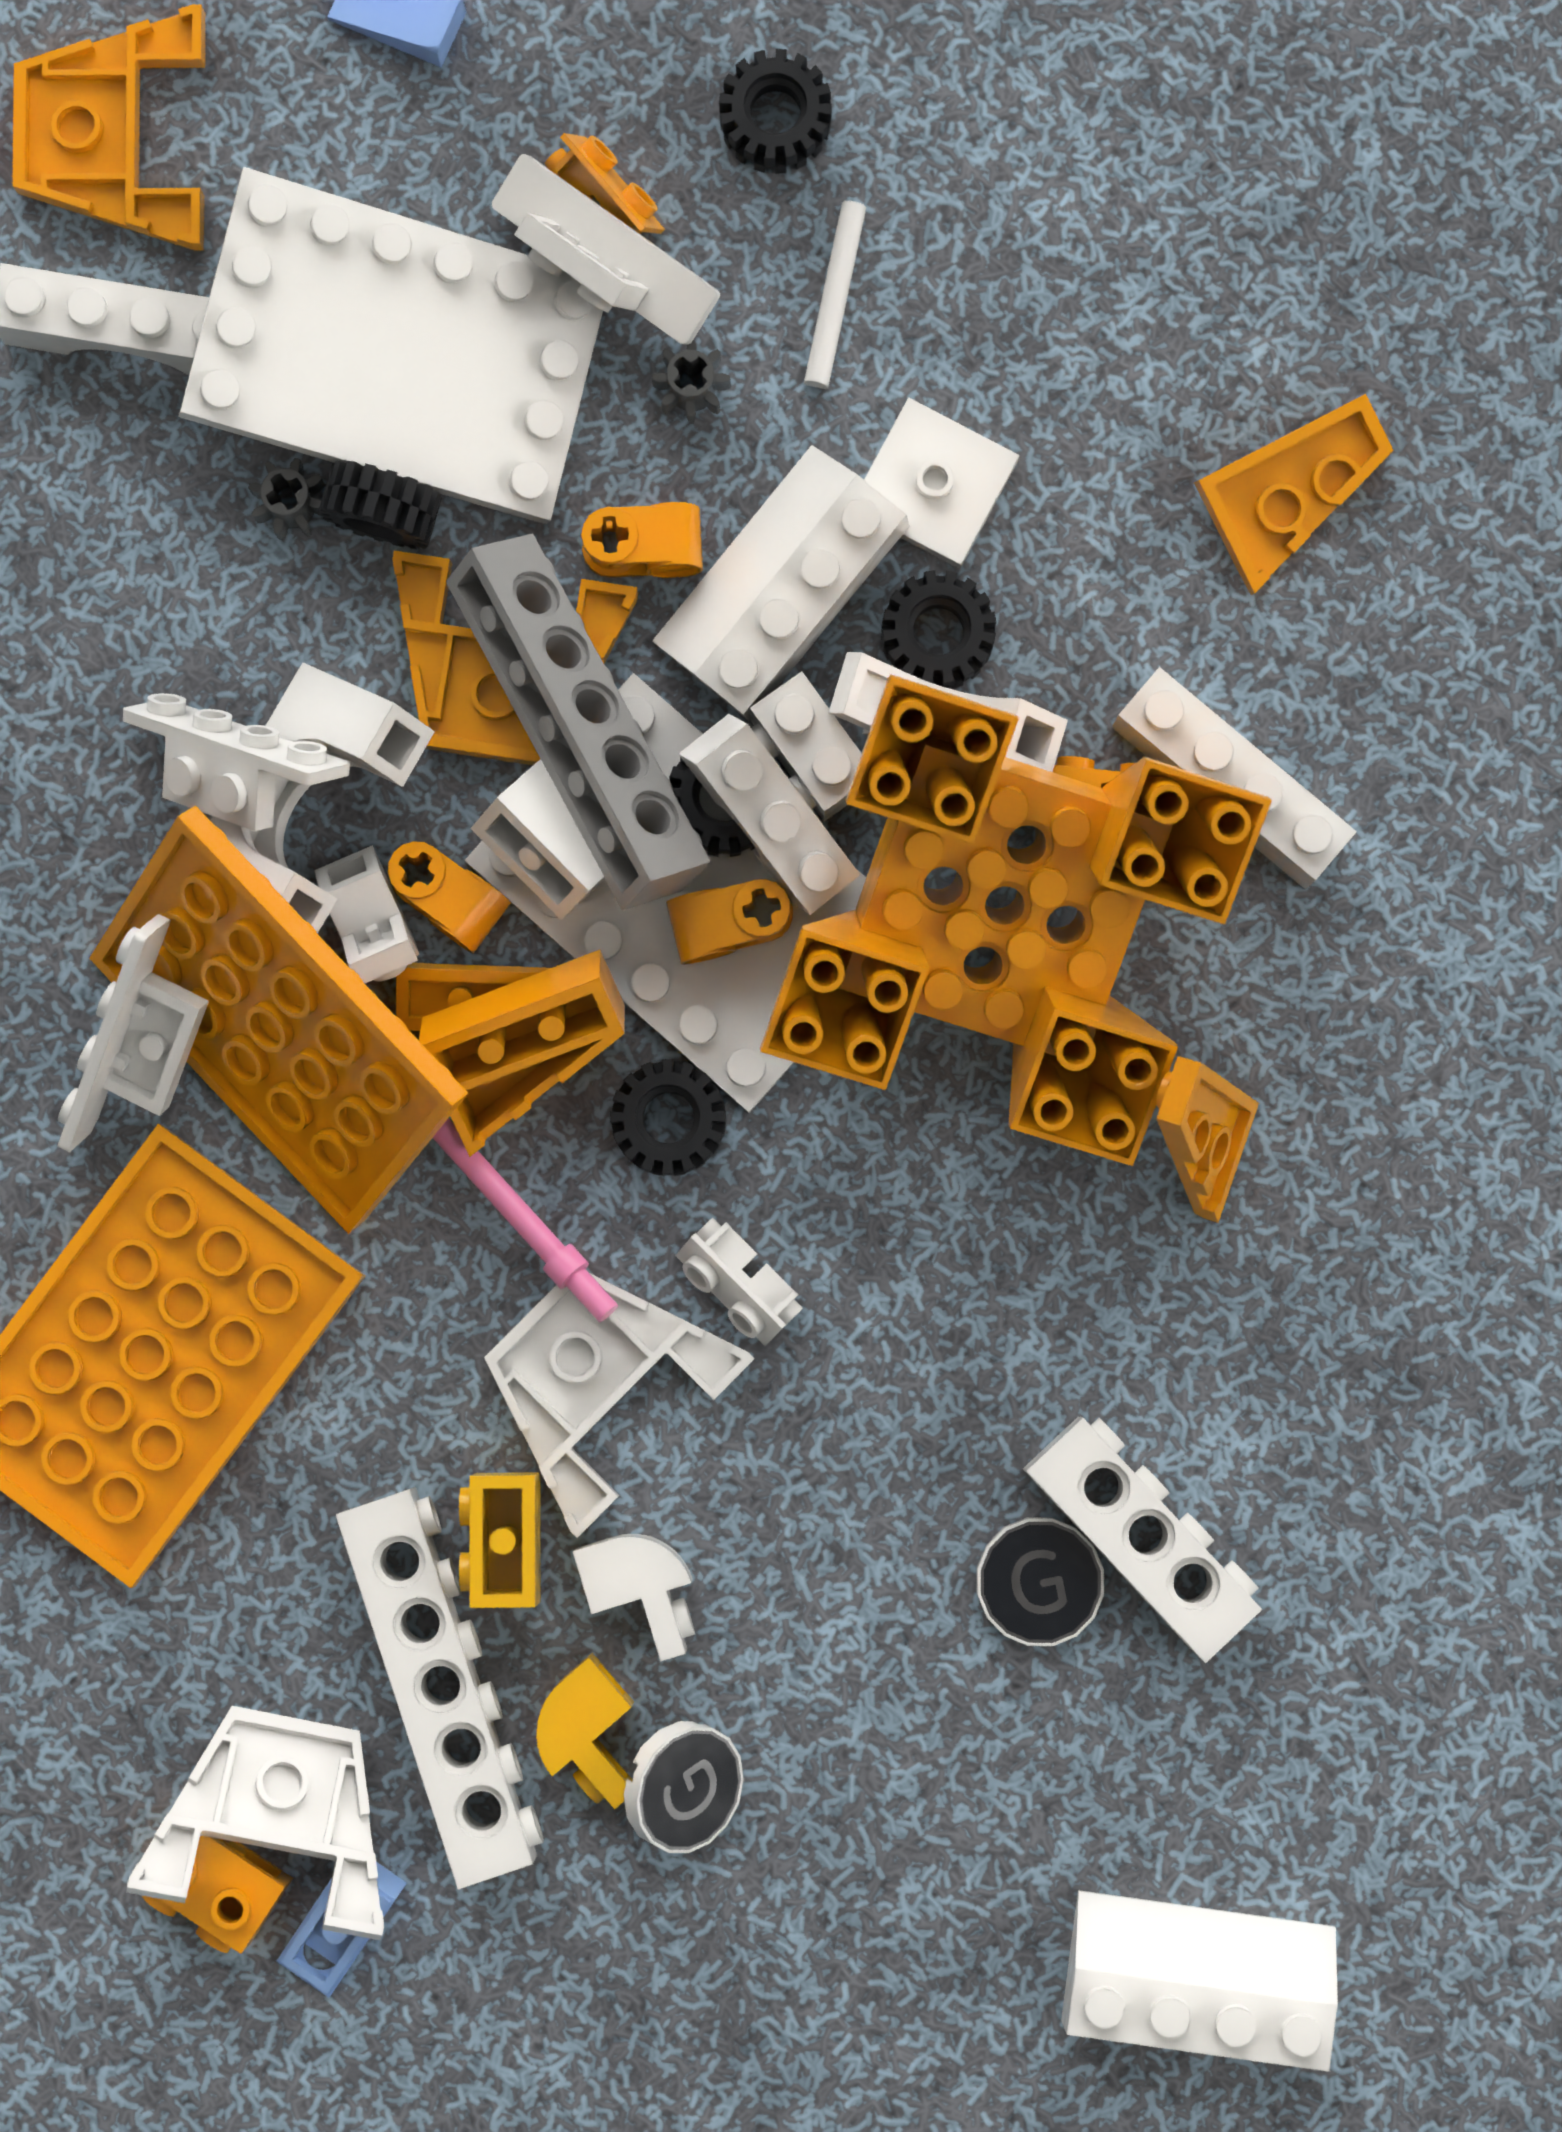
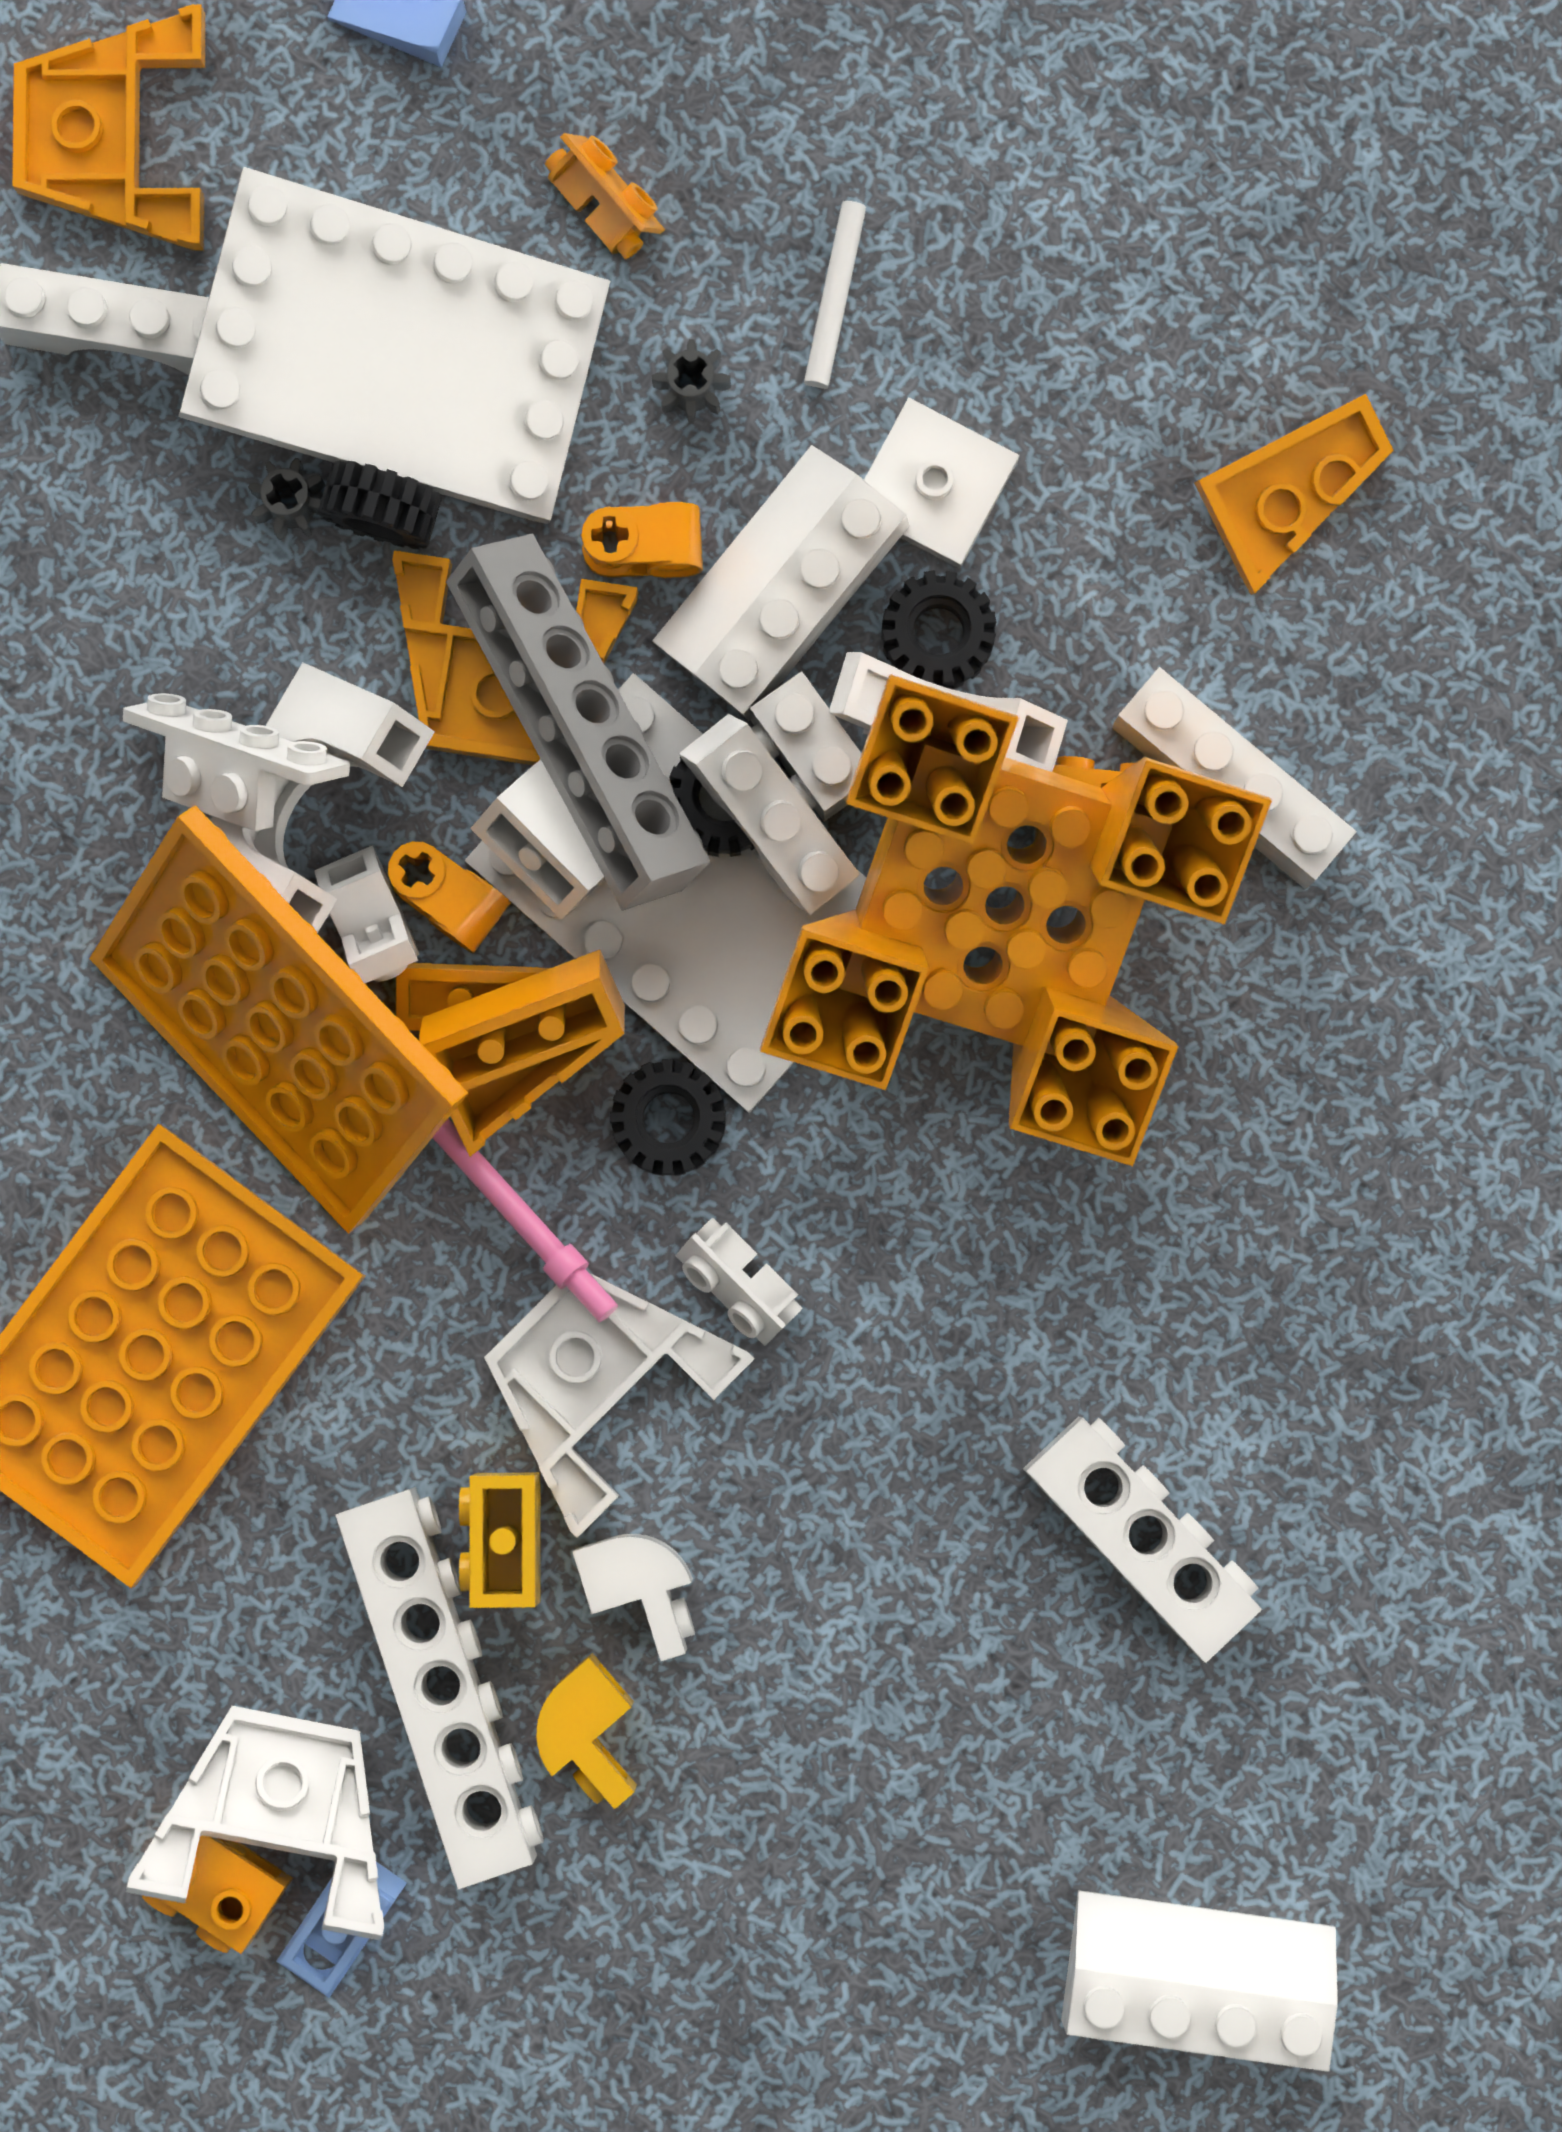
(140, 1041): white bracket -> none
(601, 252): white bracket -> none
(684, 1787): black tile -> none
(716, 920): light orange piece -> none
(783, 76): black tyre -> none
(1040, 1581): black tile -> none
(1205, 1131): light orange wing -> none

